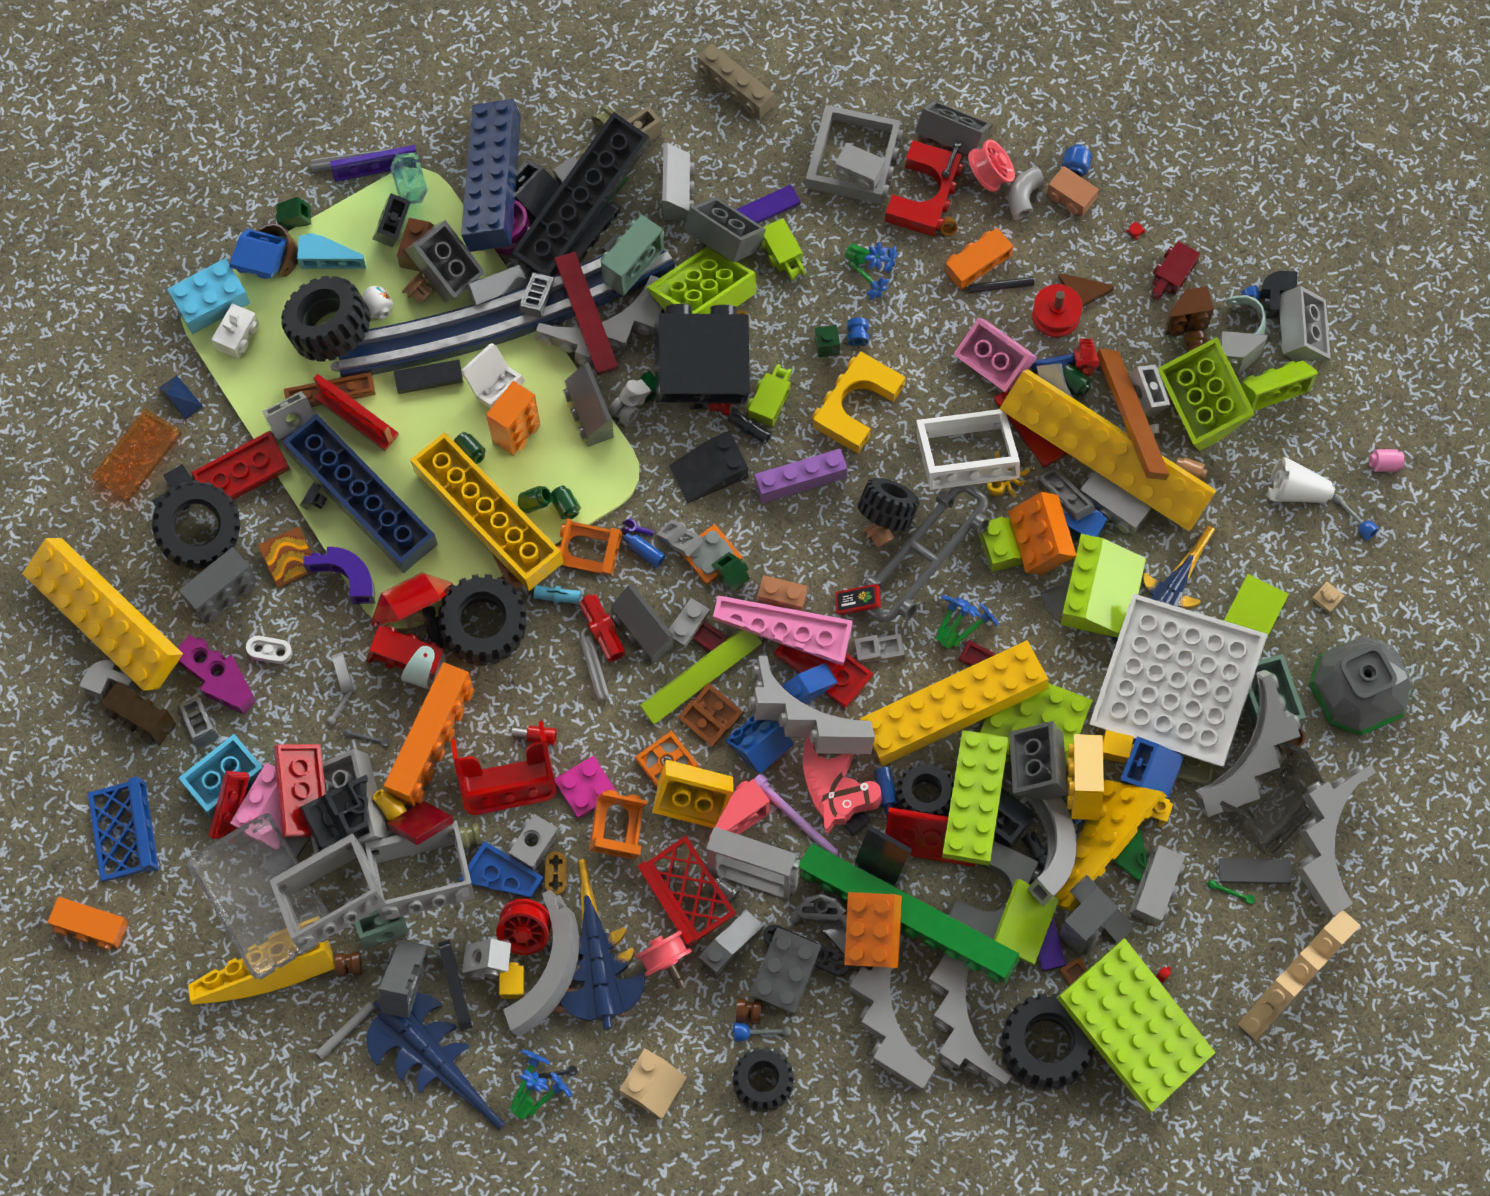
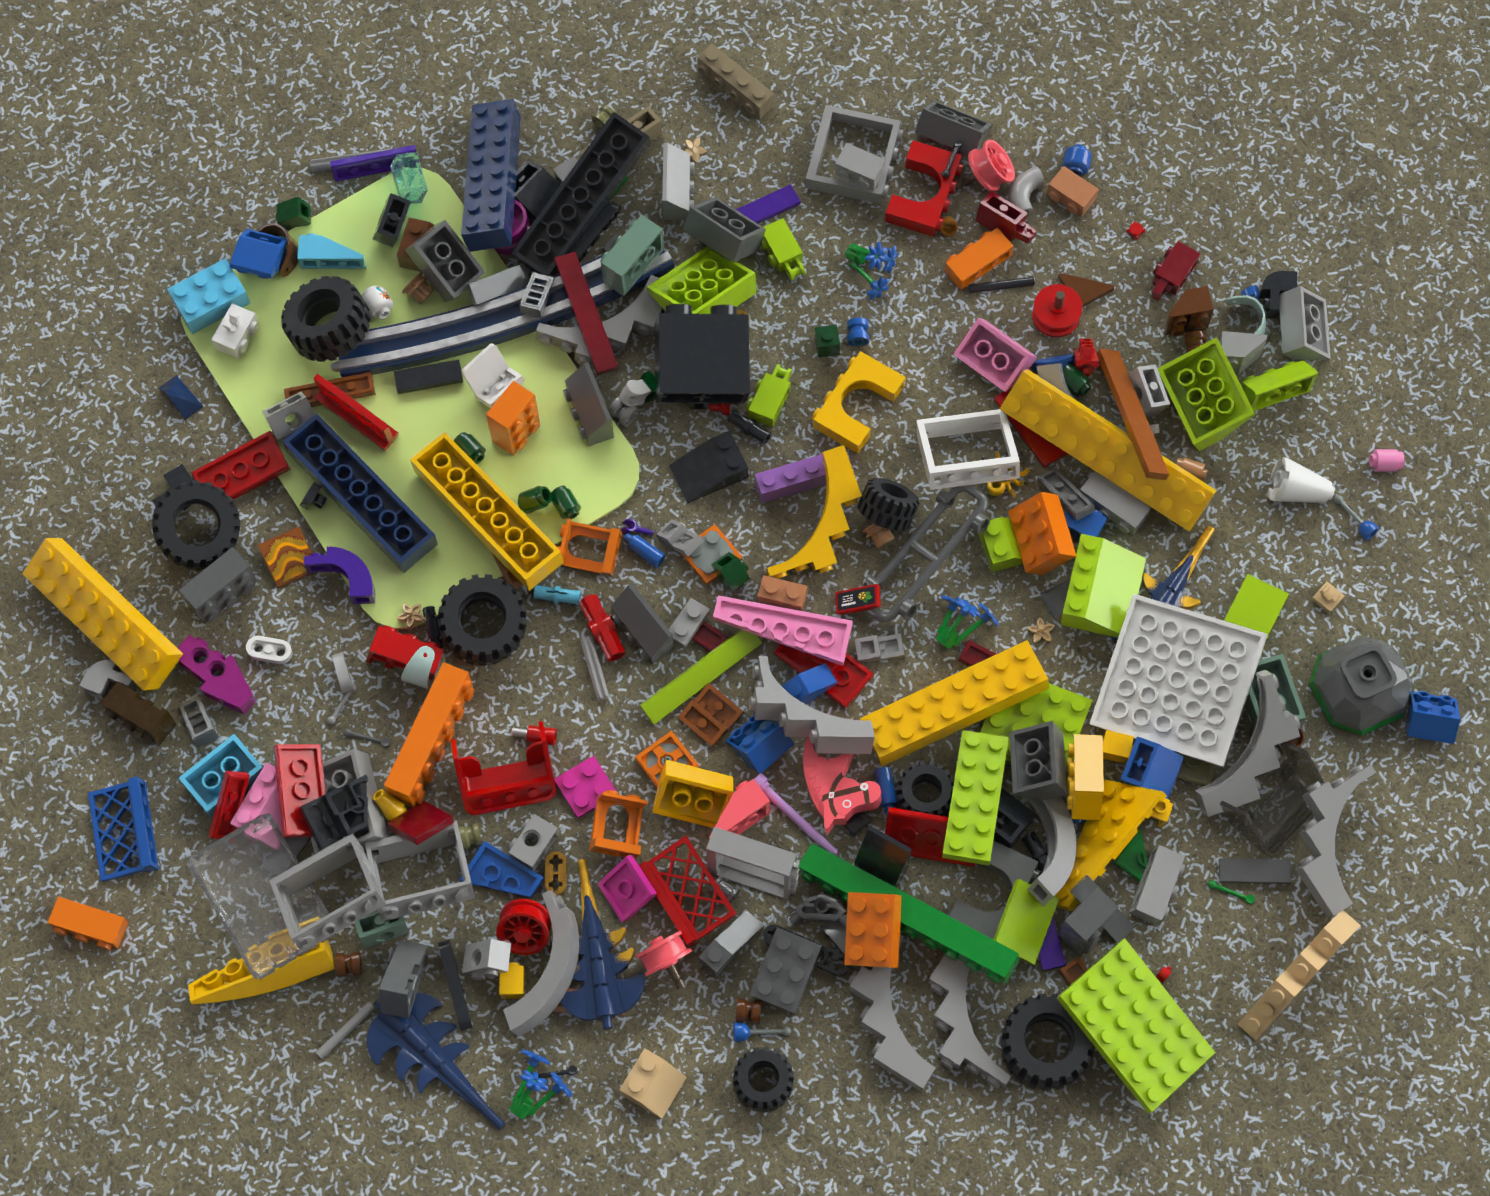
(136, 455): clear orange plate -> none
(409, 598): red wedge -> none
(626, 888): none -> dark pink plate
(694, 149): none -> tan plant
(840, 489): none -> yellow arch
(1008, 218): none -> dark red hinge
(1041, 631): none -> tan plant
(1432, 717): none -> blue slope

